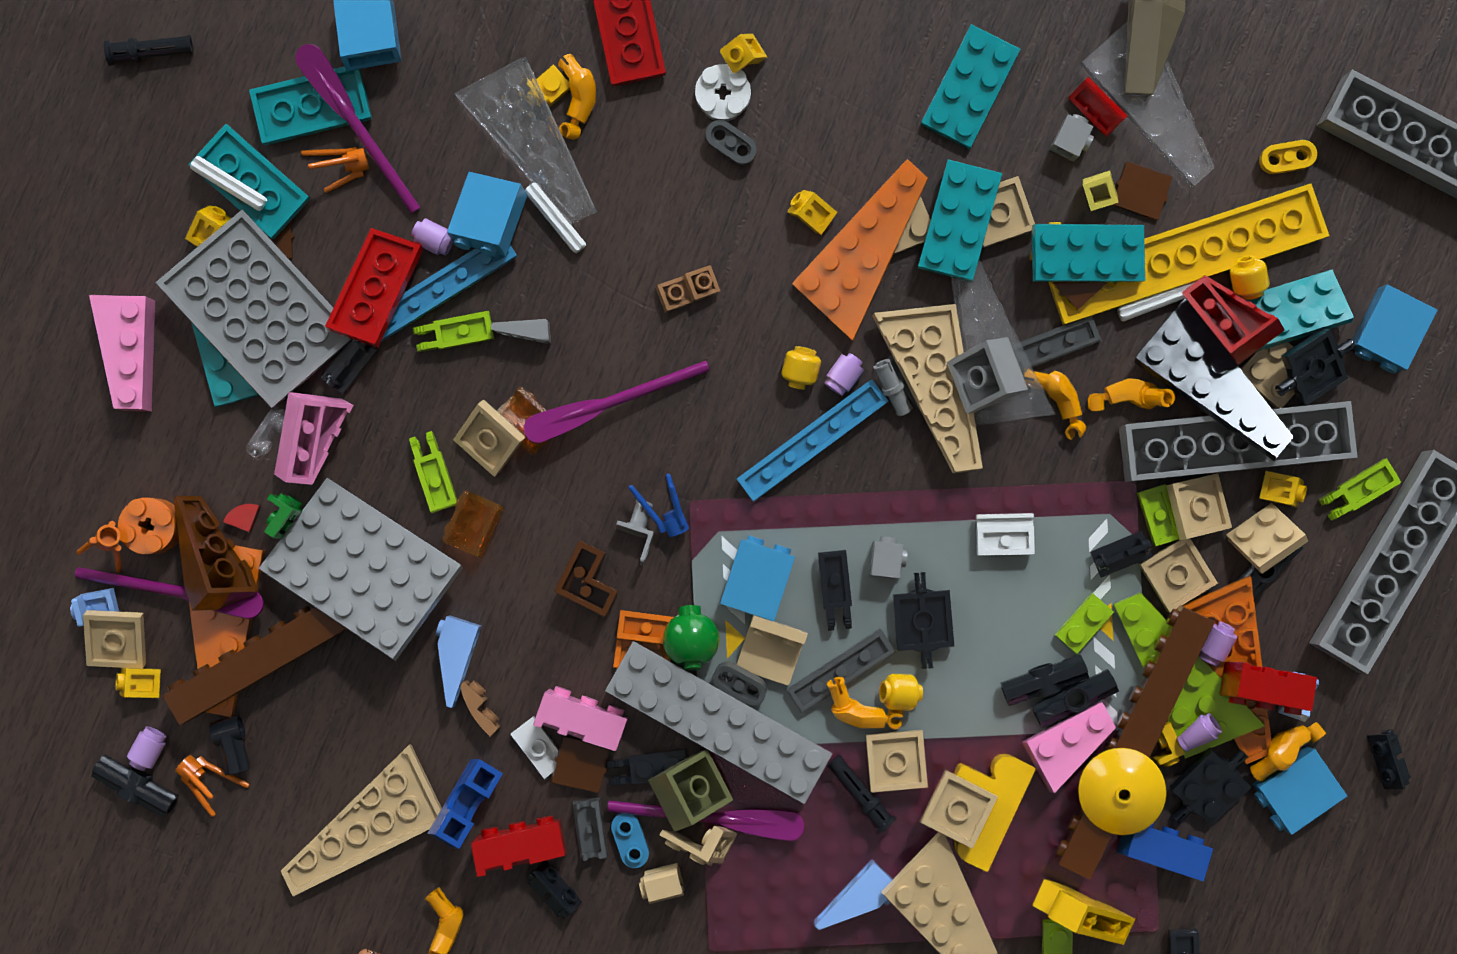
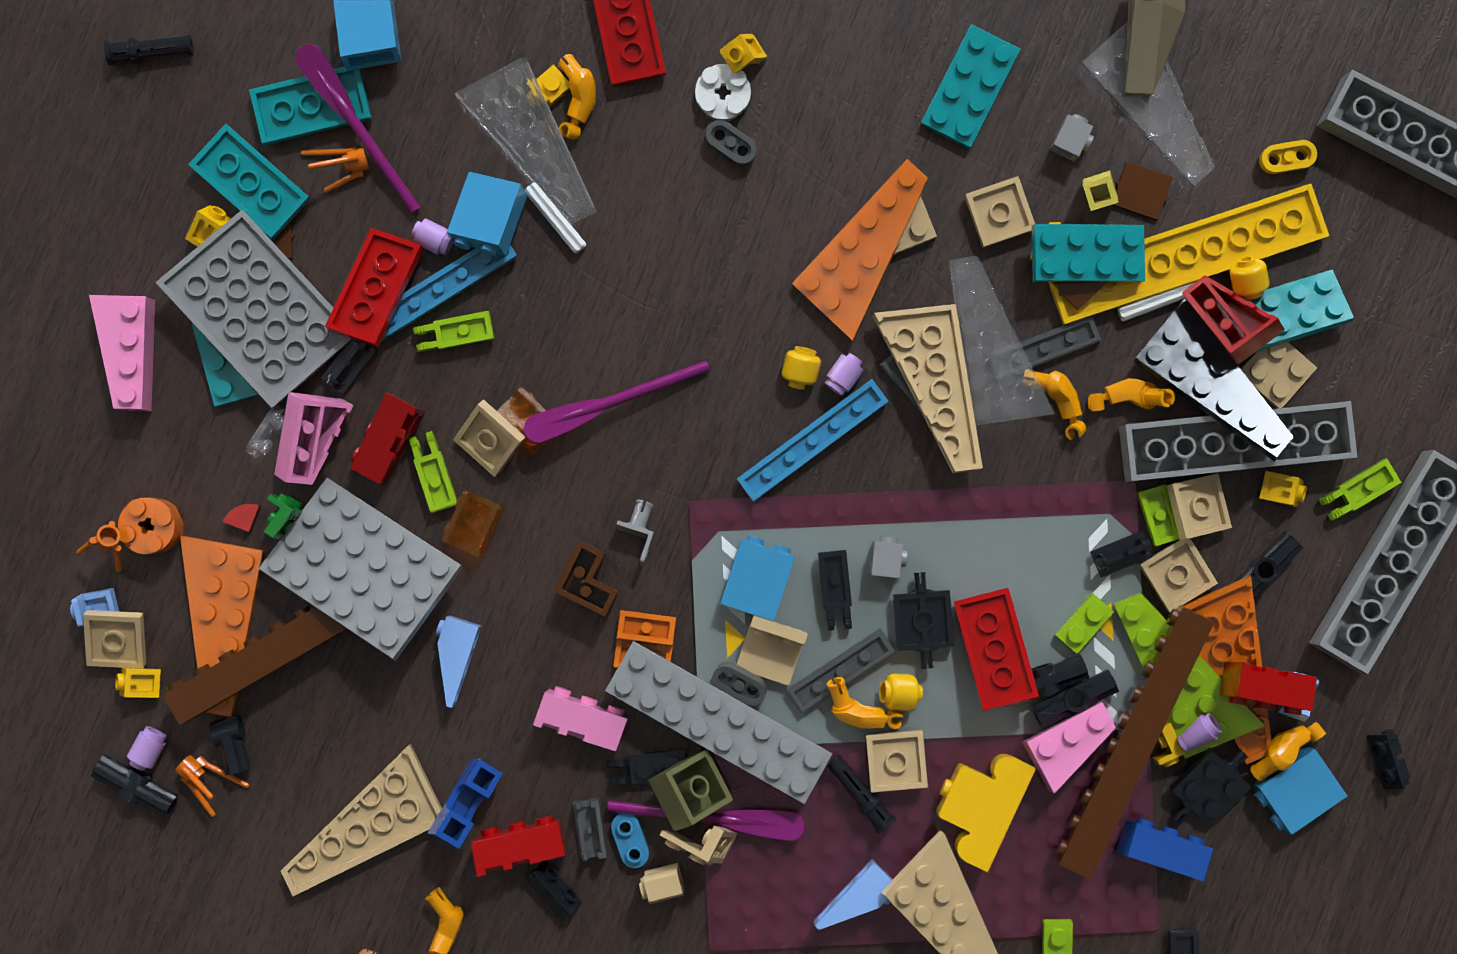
(210, 566): reddish brown wedge -> none
(228, 183): white axle -> none
(246, 608): magenta piece -> none
(386, 438): none -> red wedge
(474, 699): medium nougat slope -> none
(532, 330): light grey slope -> none
(536, 746): white plate -> none
(580, 764): reddish brown piece -> none
(674, 520): blue plant -> none
(687, 289): medium nougat slope -> none
(691, 638): green brick -> none
(812, 211): yellow bracket -> none
(893, 387): light grey pin -> none
(958, 809): tan plate -> none
(960, 220): teal plate -> none
(987, 374): light grey slope -> none
(996, 650): none -> red plate
(1005, 534): white plate -> none
(1082, 913): yellow brick -> none
(1097, 106): red plate -> none
(1116, 771): yellow dish -> none
(1218, 643): lavender brick -> none
(1267, 538): tan plate -> none
(1314, 366): black plate -> none
(1392, 329): dark azure brick -> none

